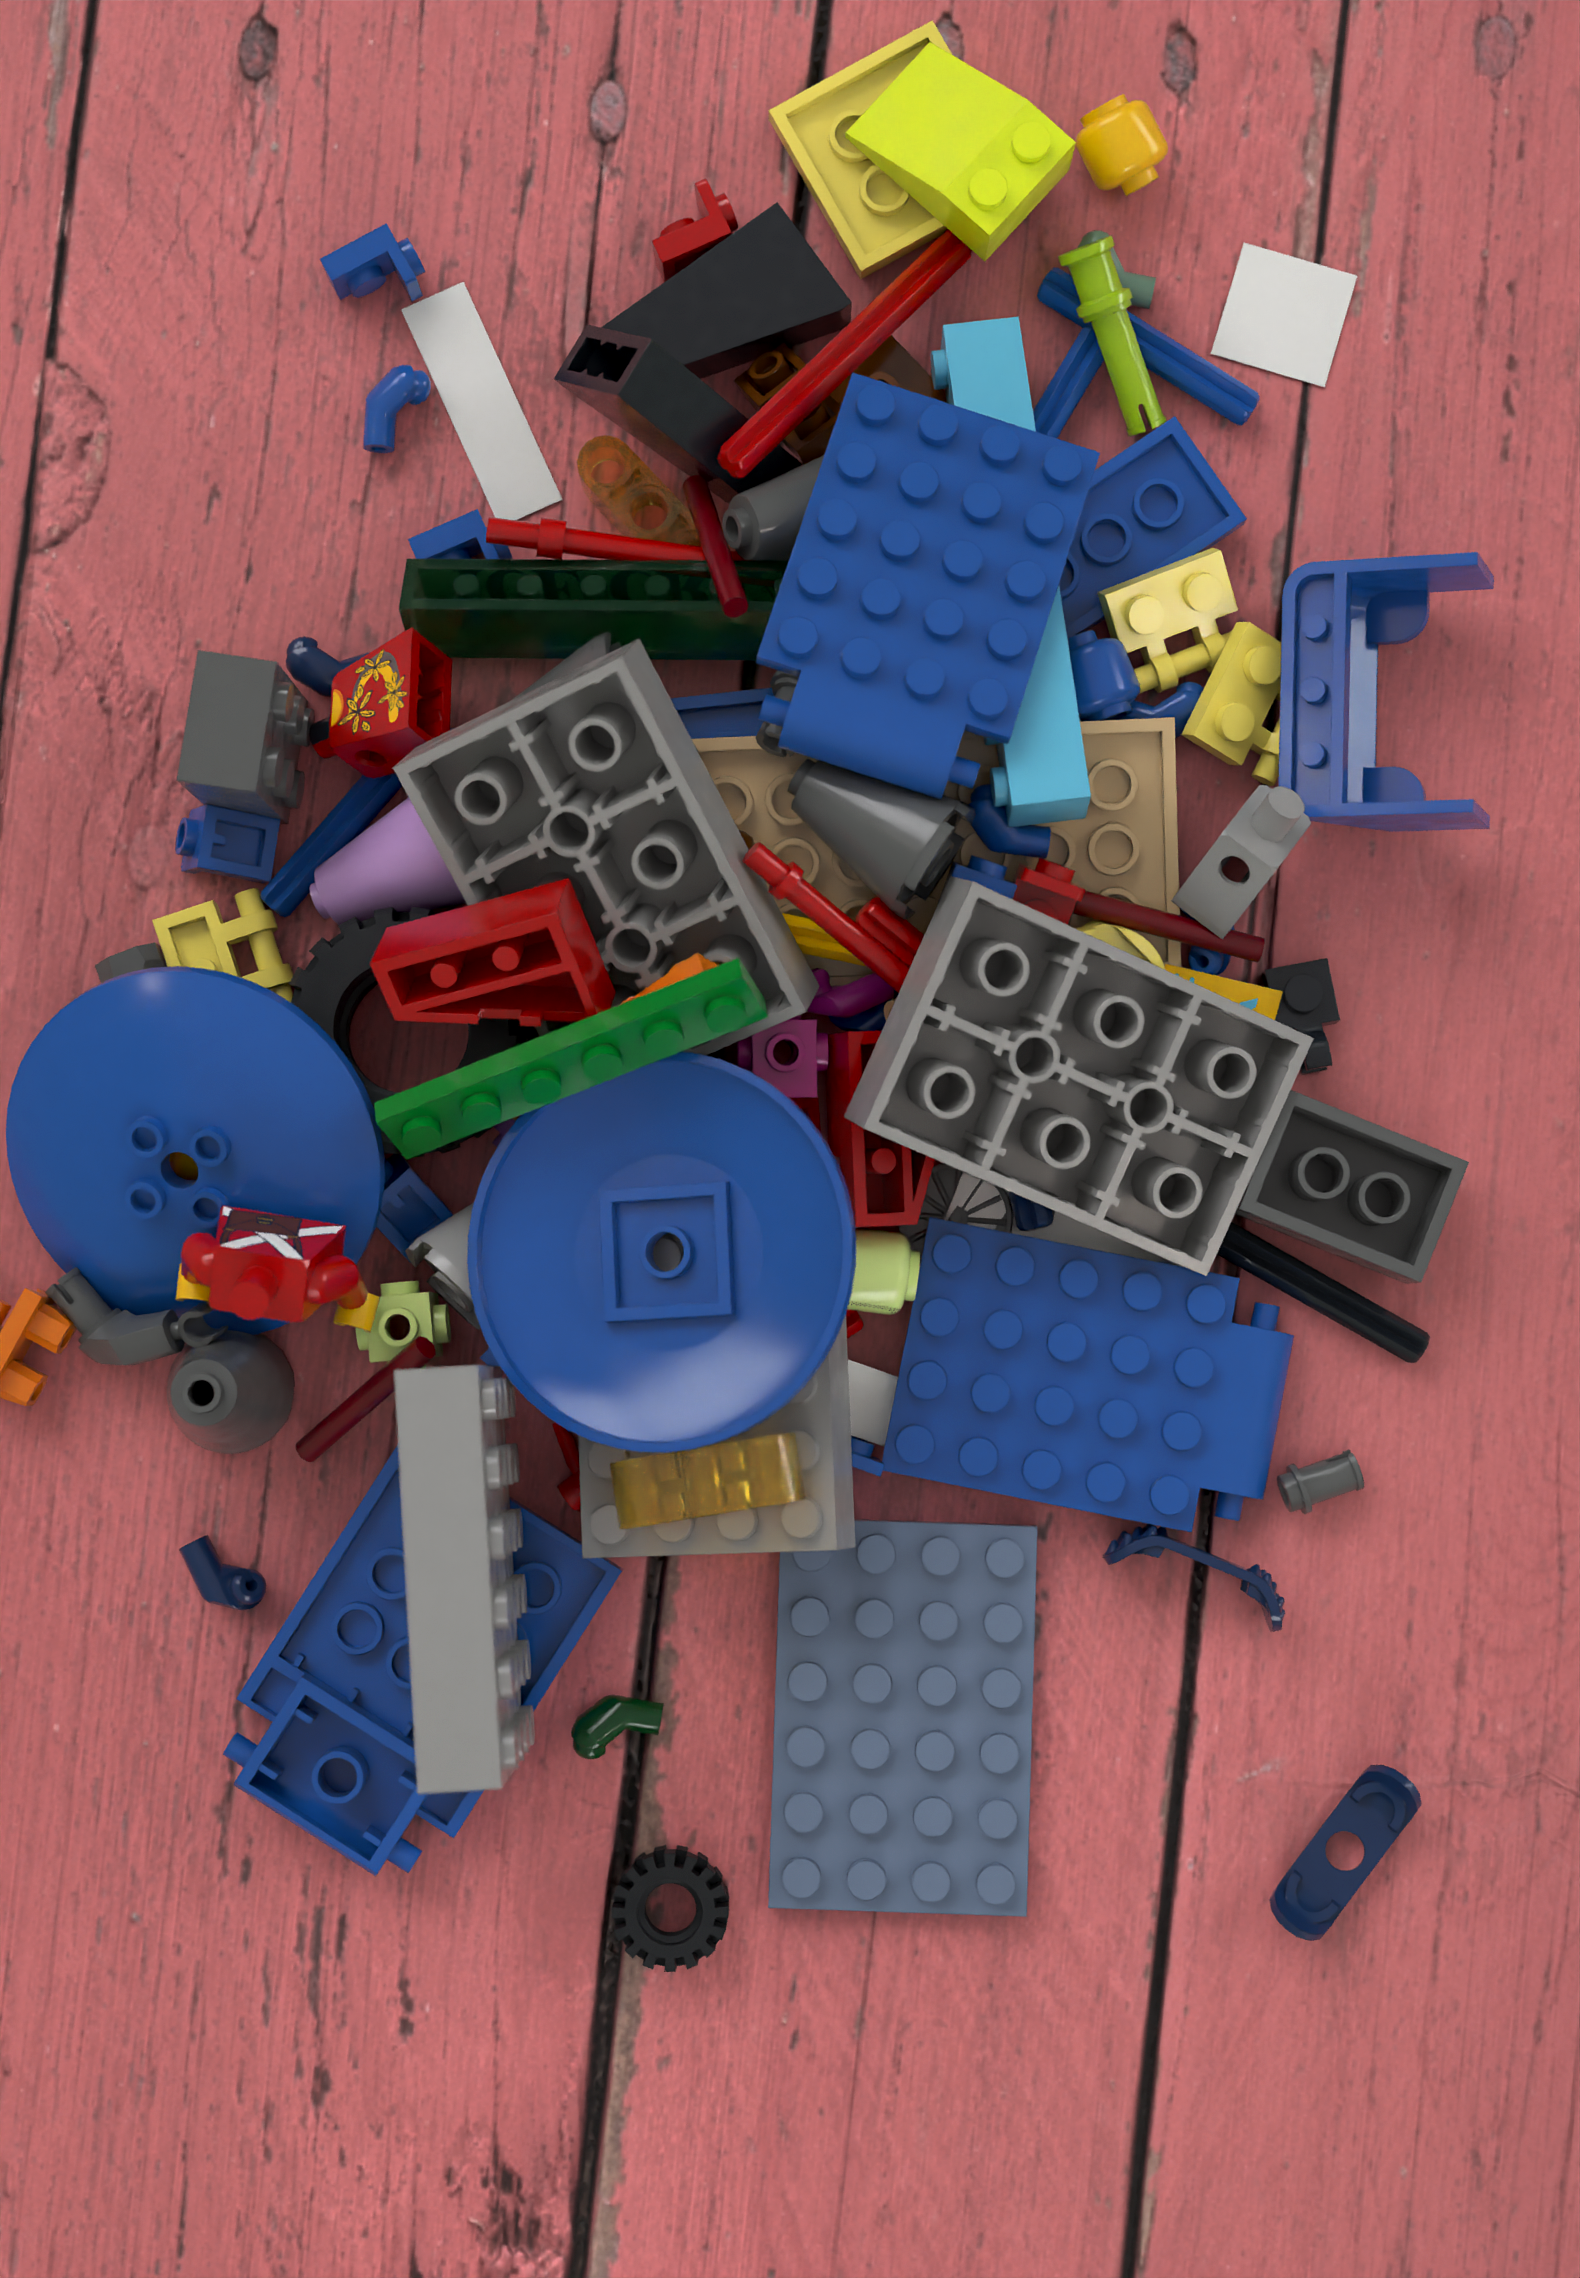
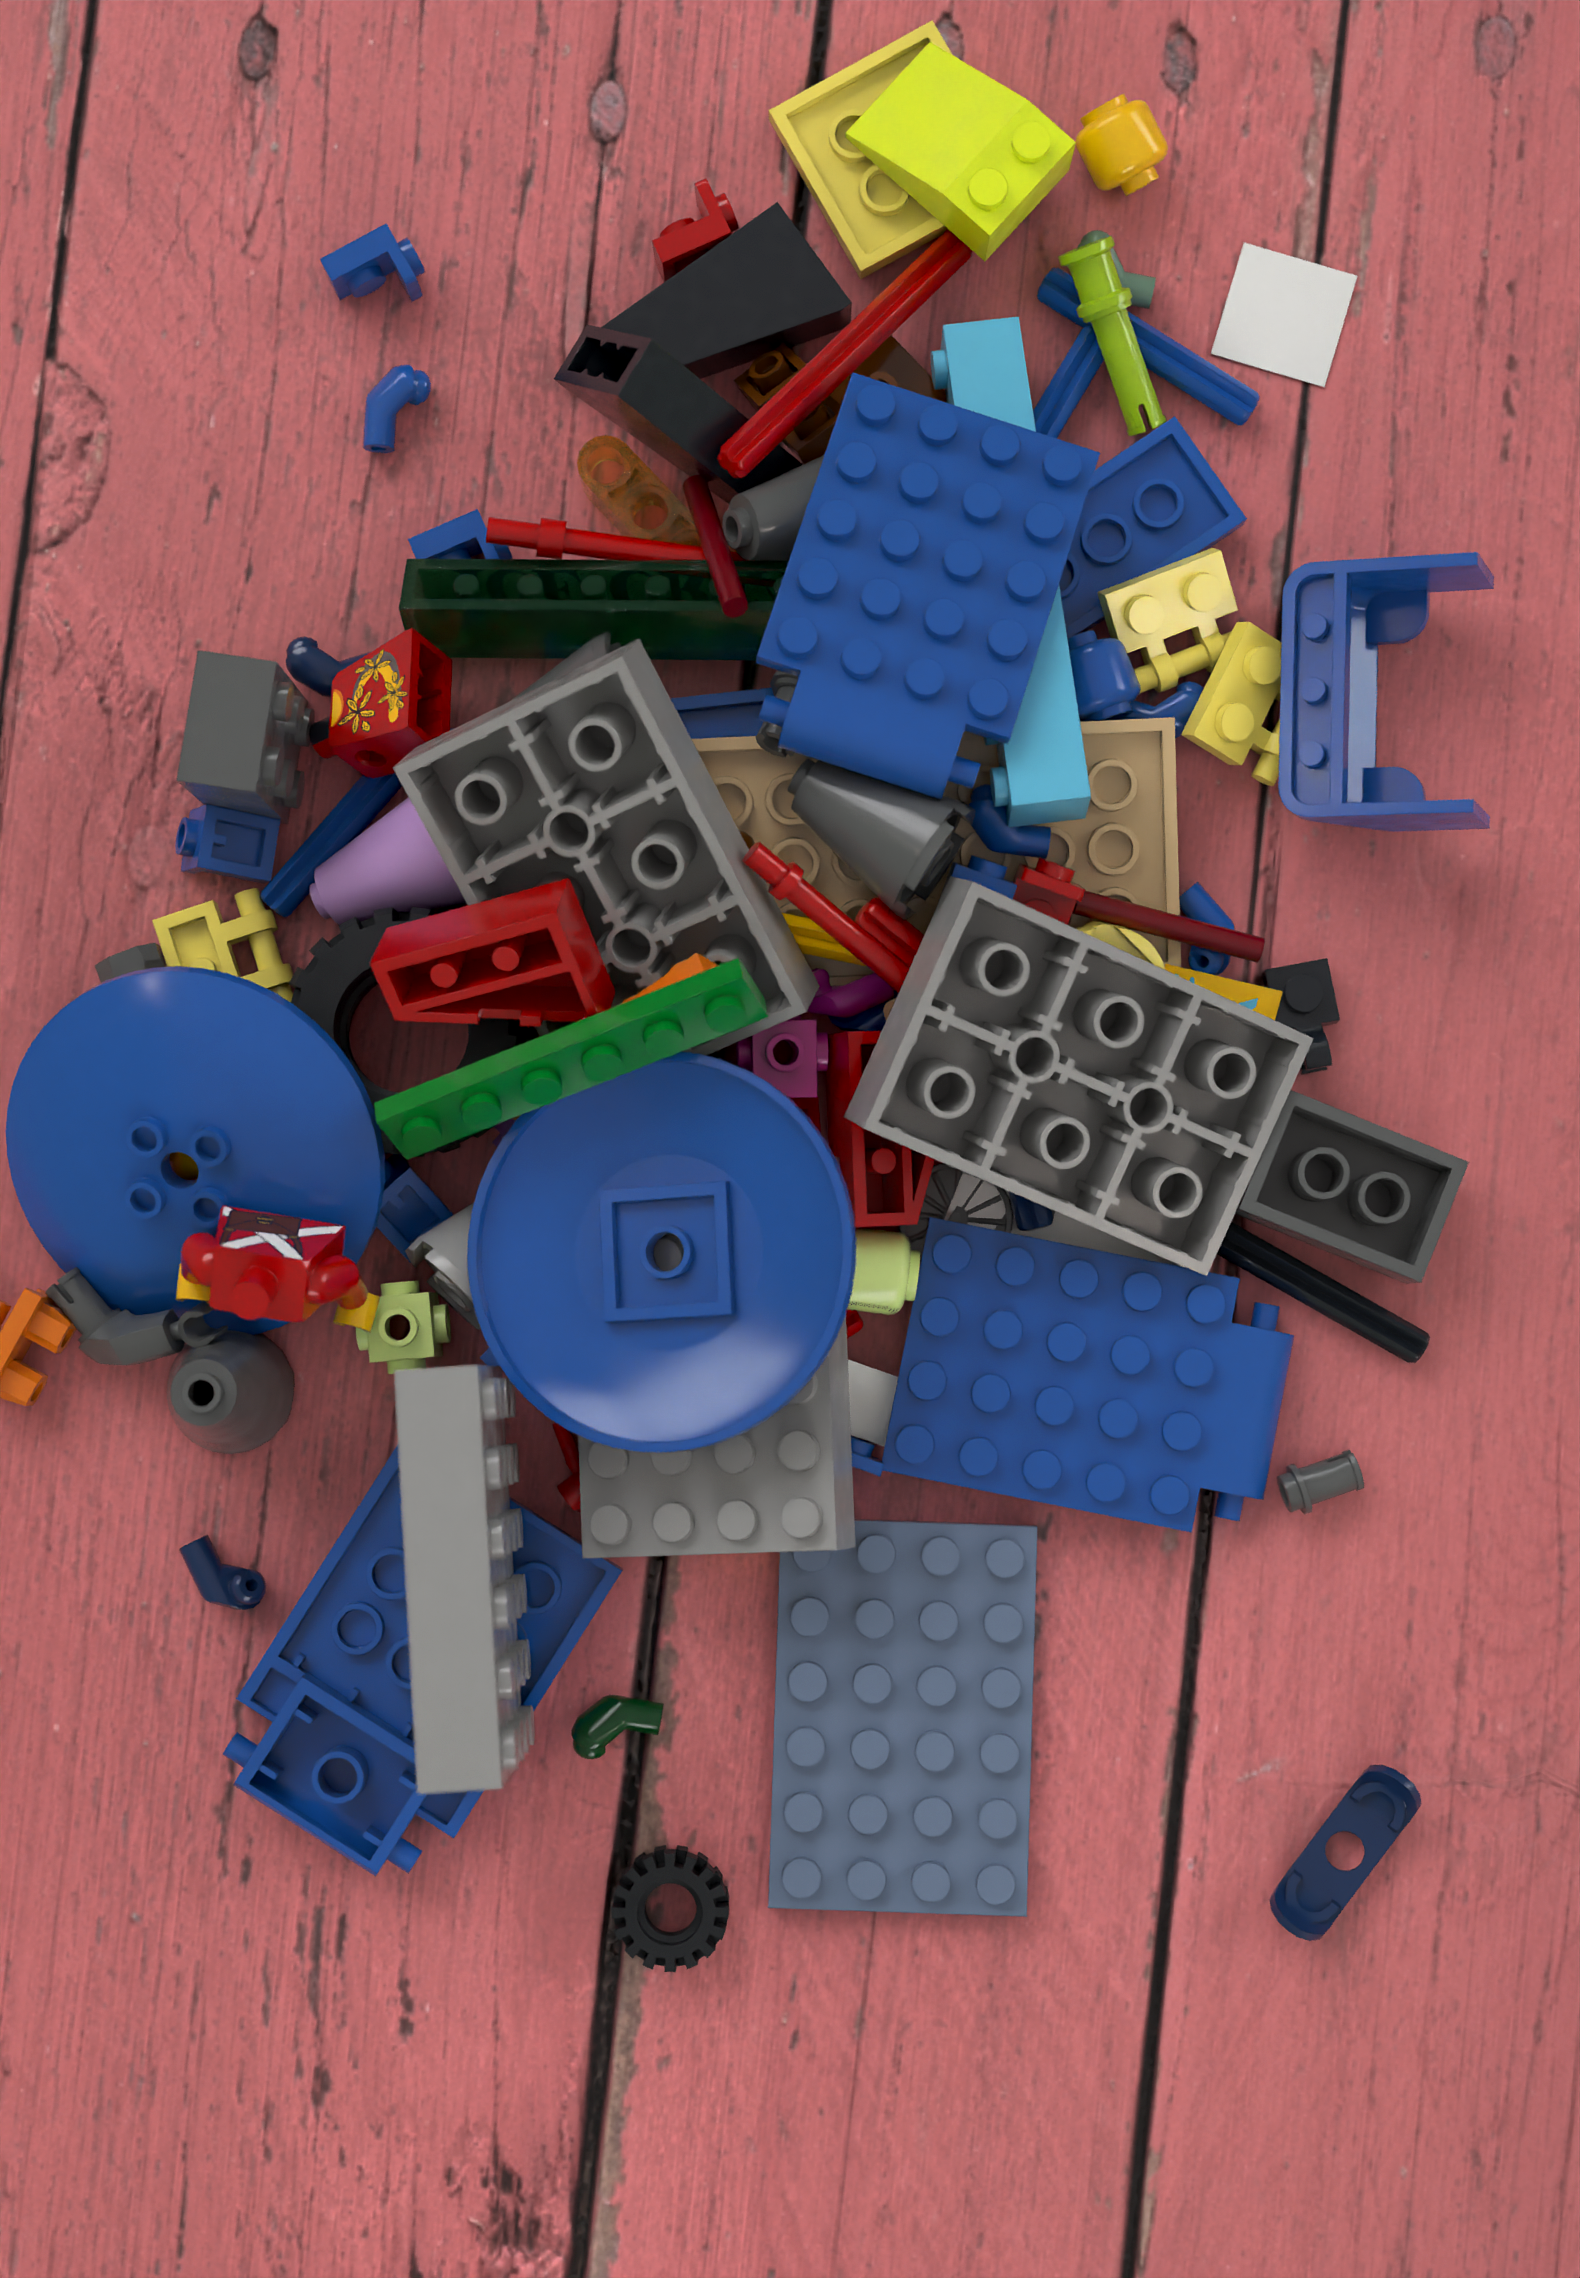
(363, 1400): dark red bar -> none
(481, 403): white sticker -> none
(707, 1481): clear yellow beam -> none
(1254, 1581): dark blue piece -> none
(1261, 837): light grey torso -> none

